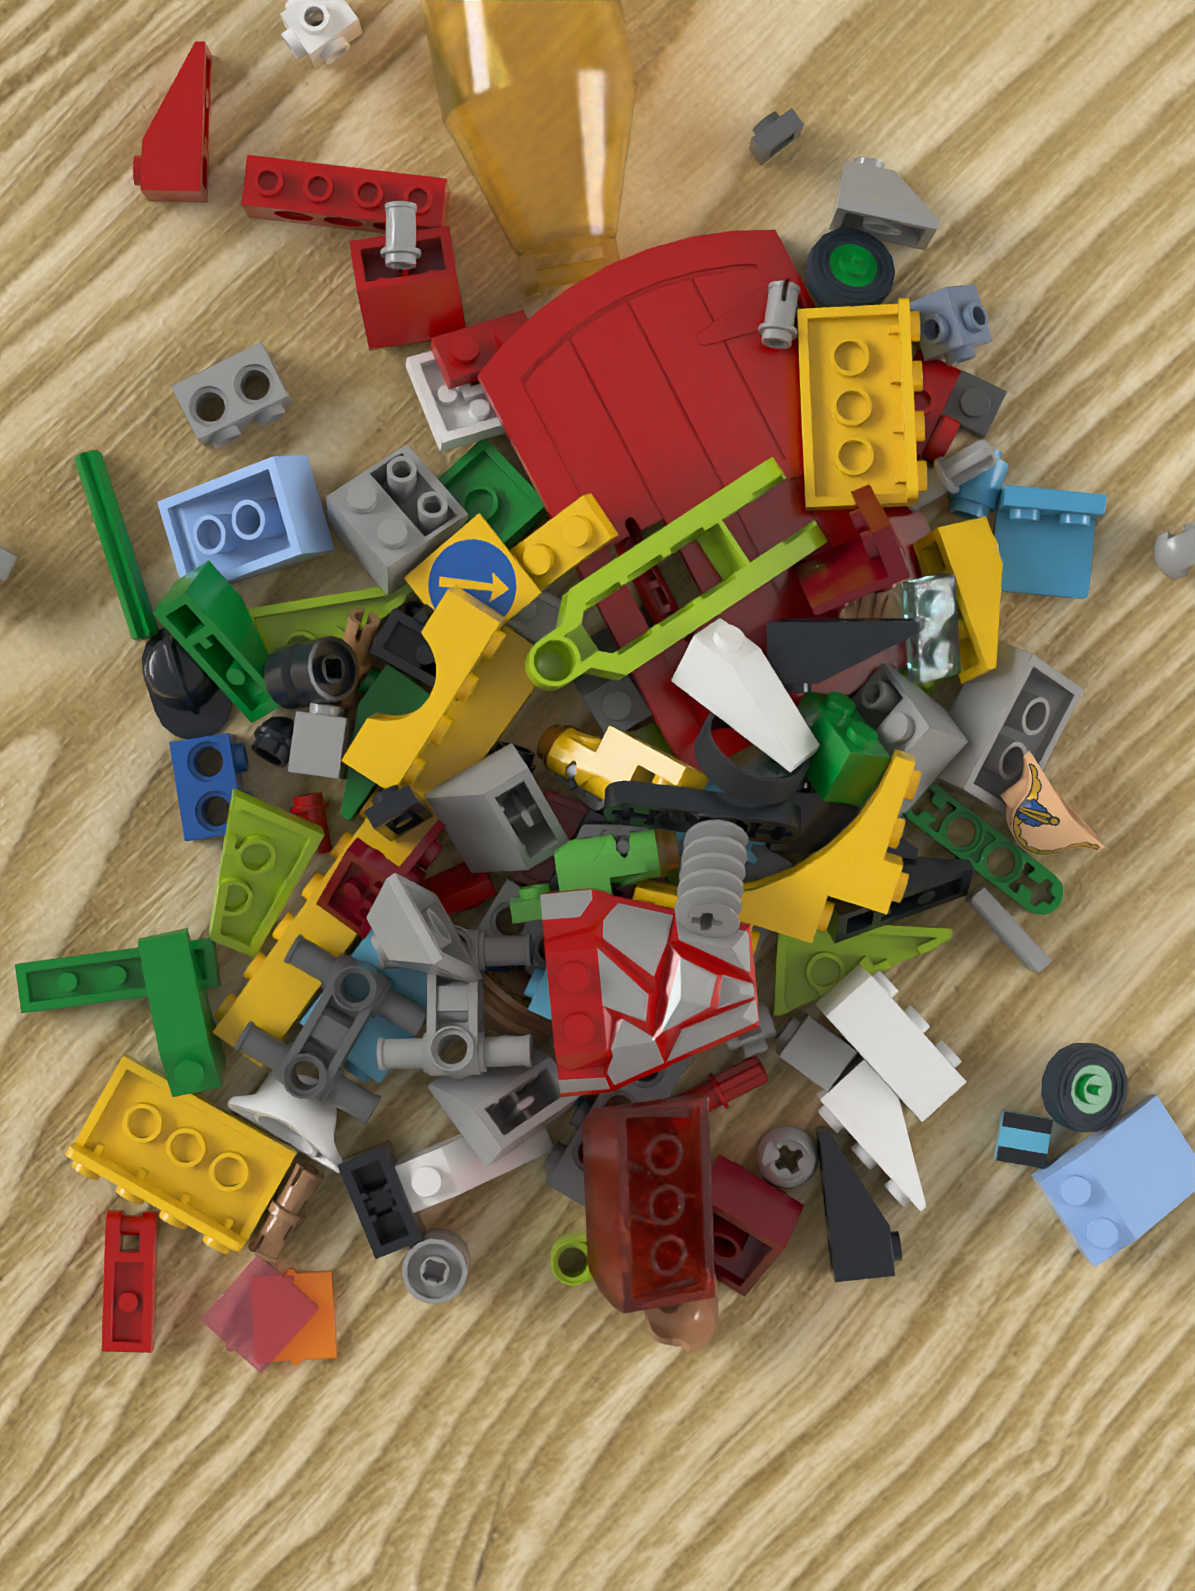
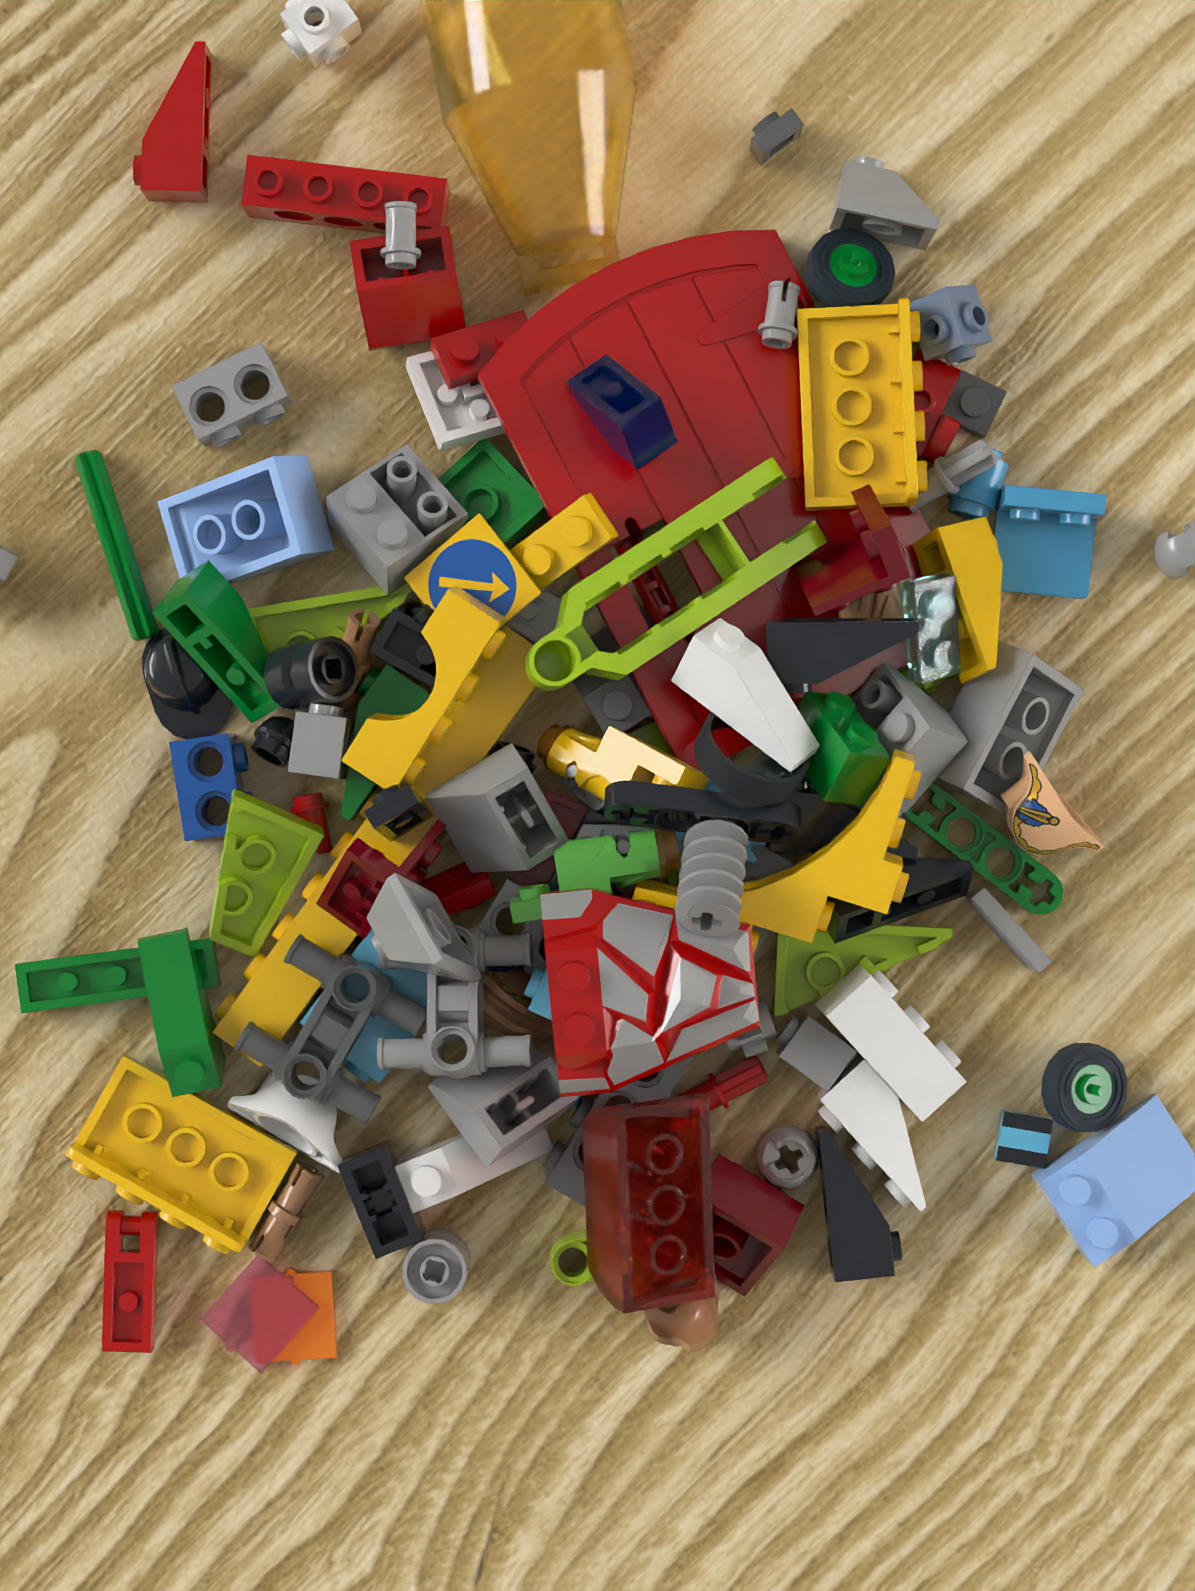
(624, 411): none -> clear blue slope

